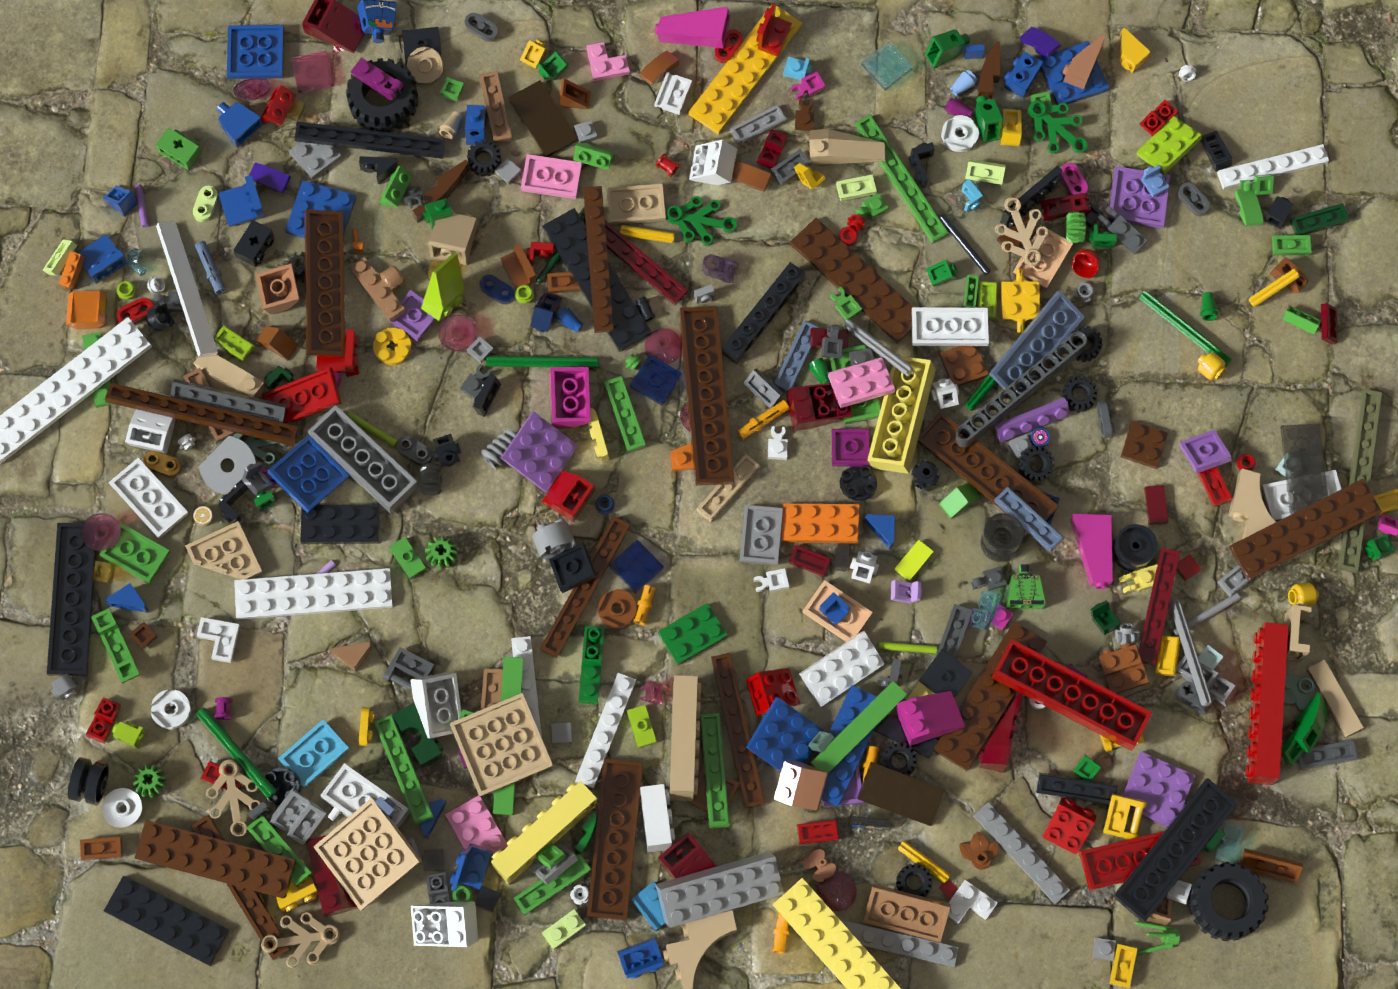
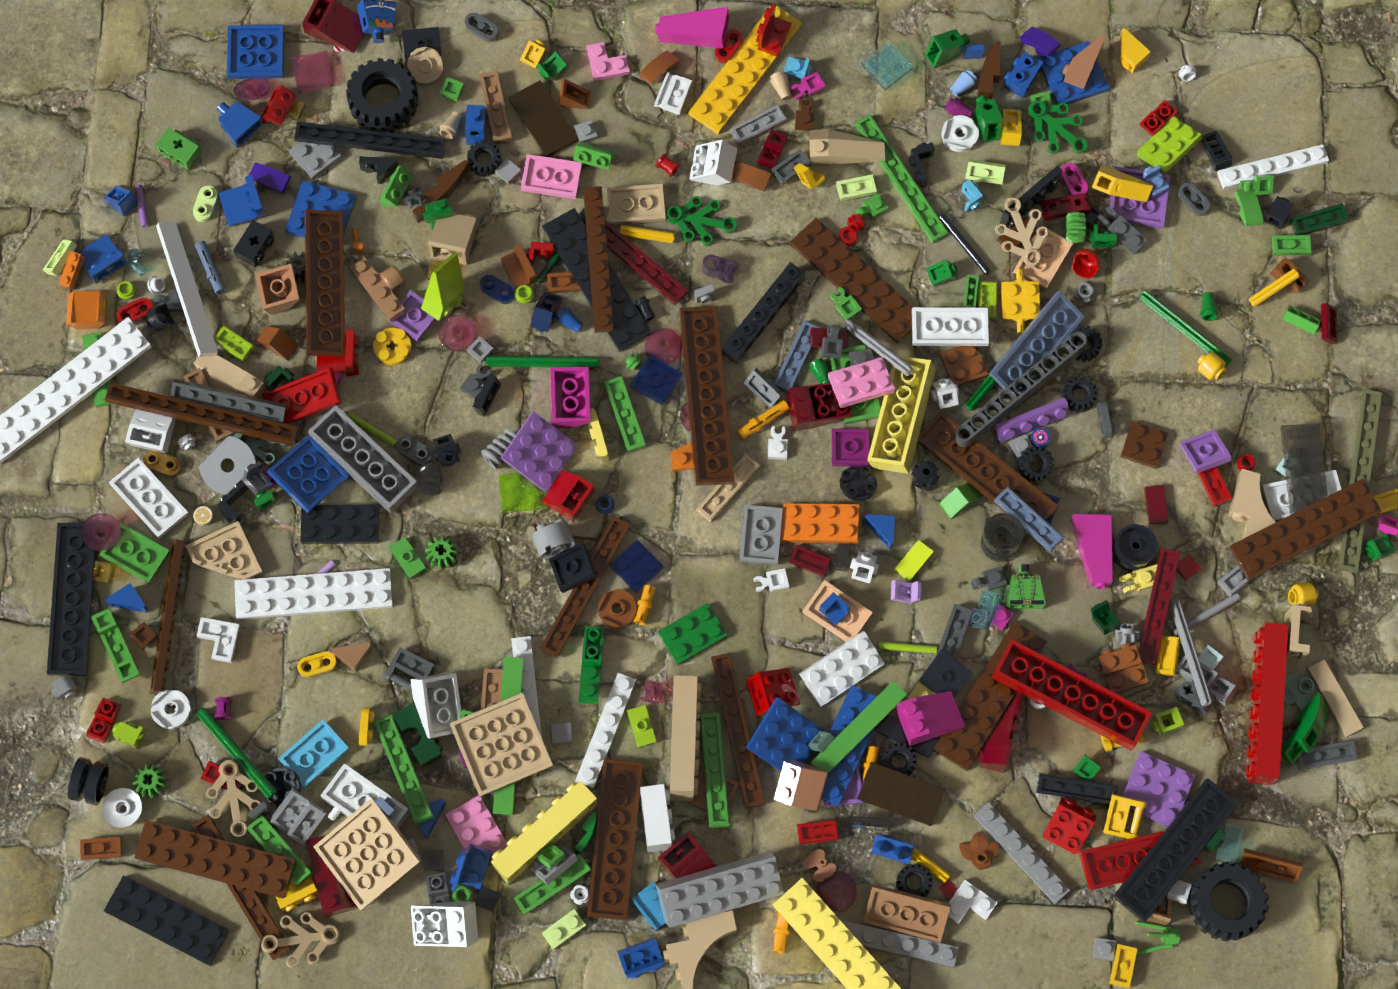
(166, 623): none -> reddish brown plate
(316, 662): none -> yellow plate
(376, 78): magenta plate -> none
(517, 496): none -> clear neon green tile
(780, 83): none -> tan cone
(893, 848): none -> blue tile
(895, 673): flat silver bracket -> none
(1122, 185): none -> yellow slope
(1173, 718): none -> lime brick

